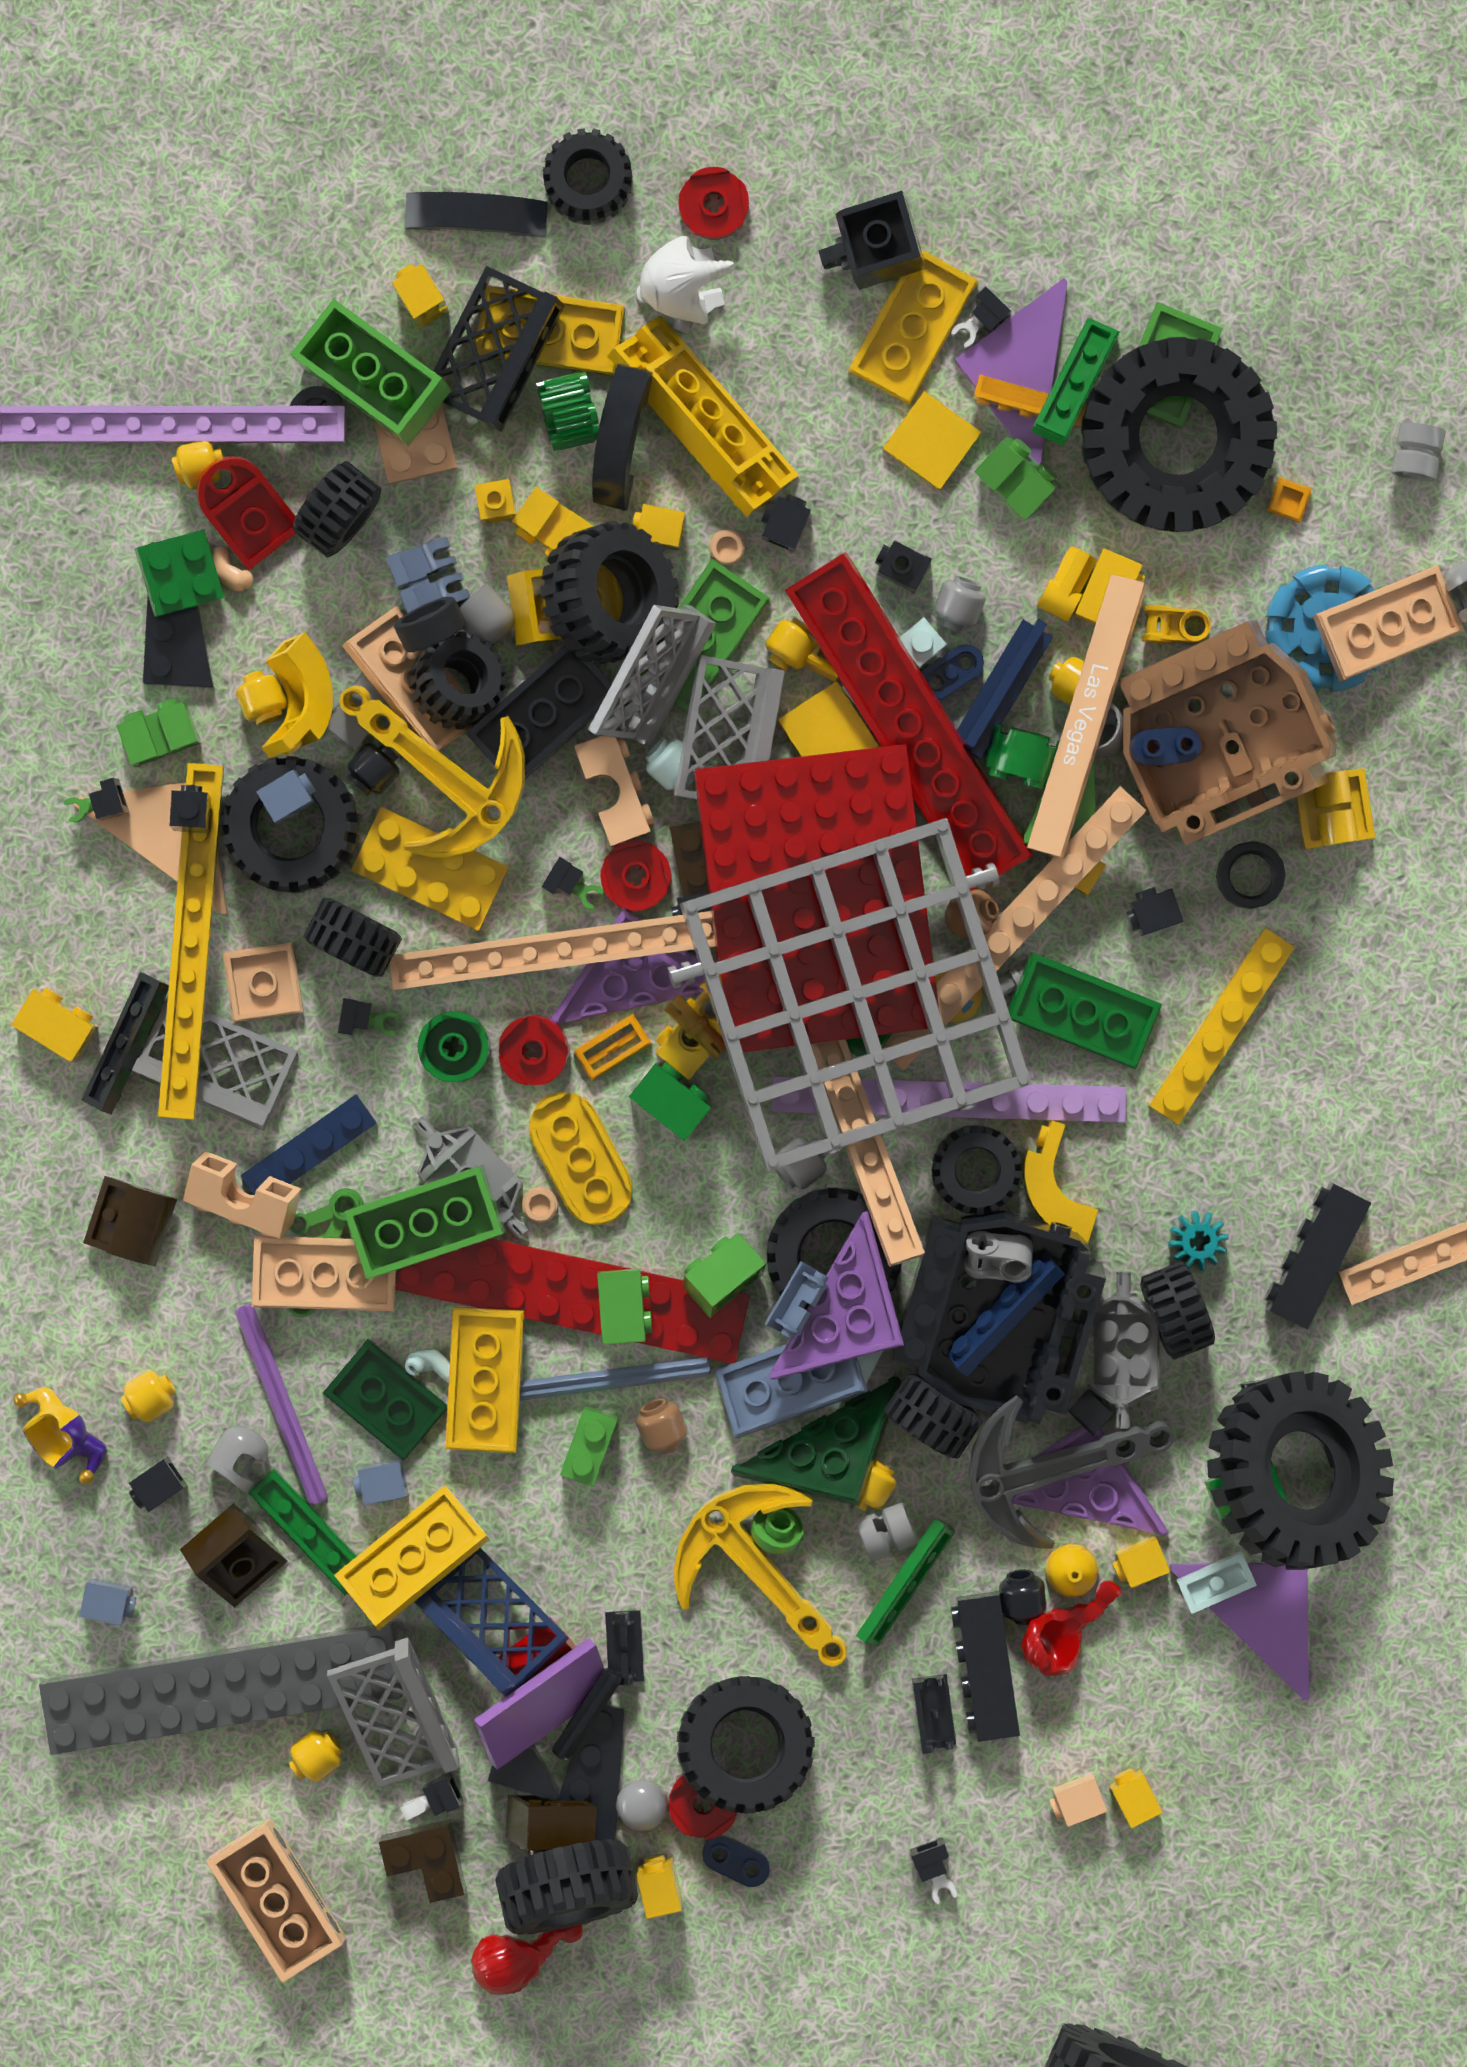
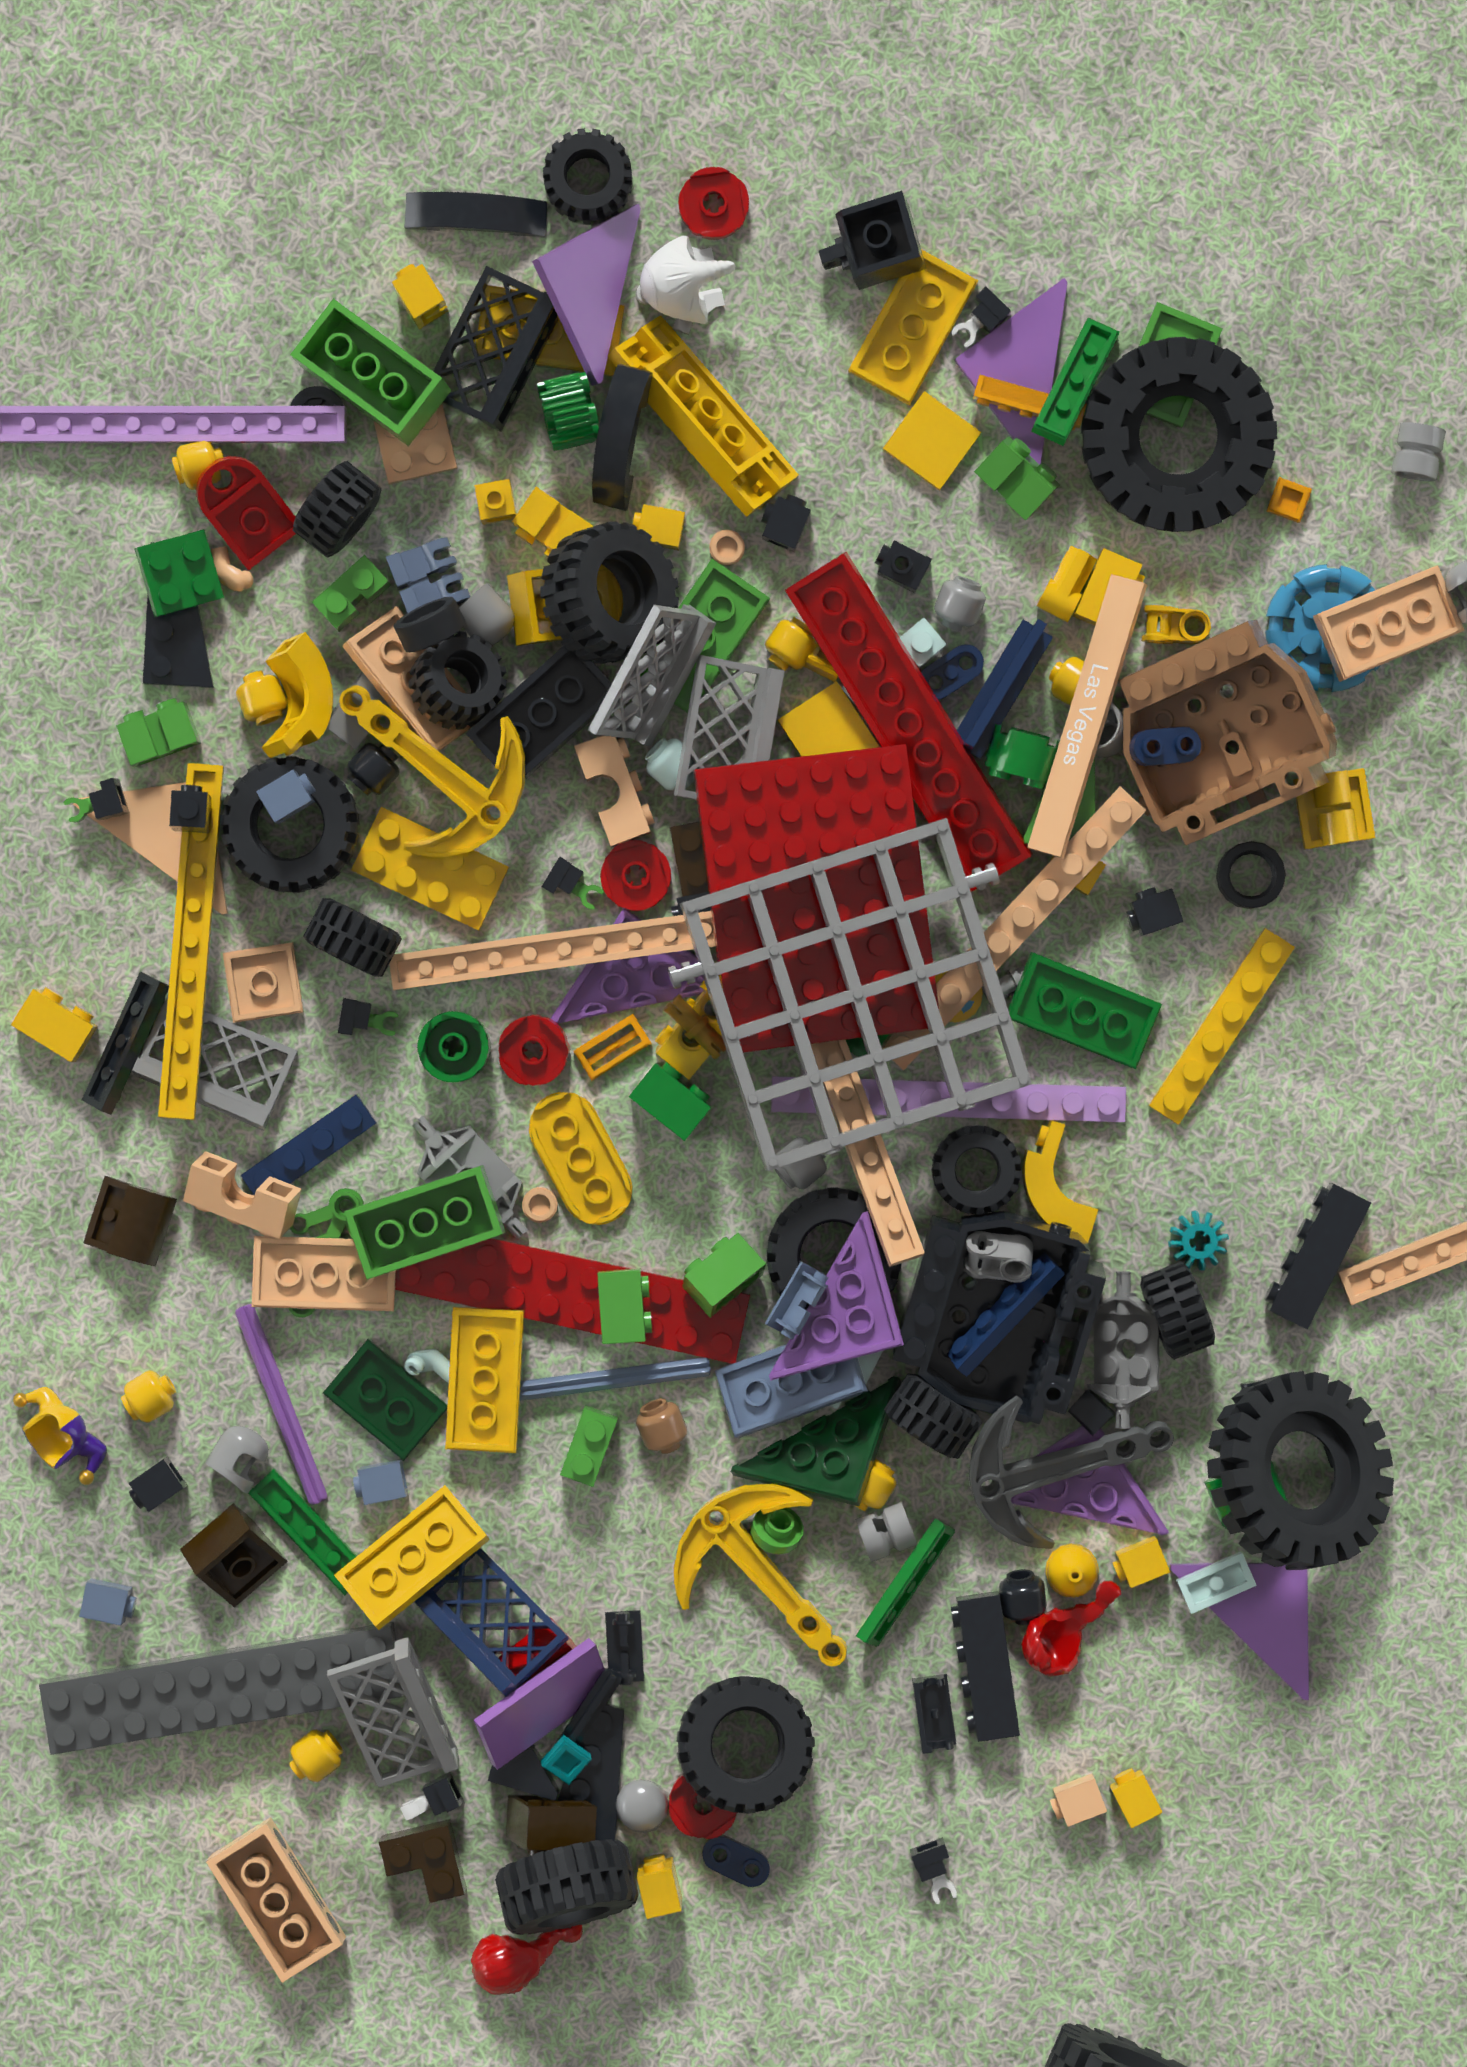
(342, 596): none -> bright green brick
(566, 1759): none -> teal tile
(587, 285): none -> medium lavender tile
(986, 909): medium nougat head -> none

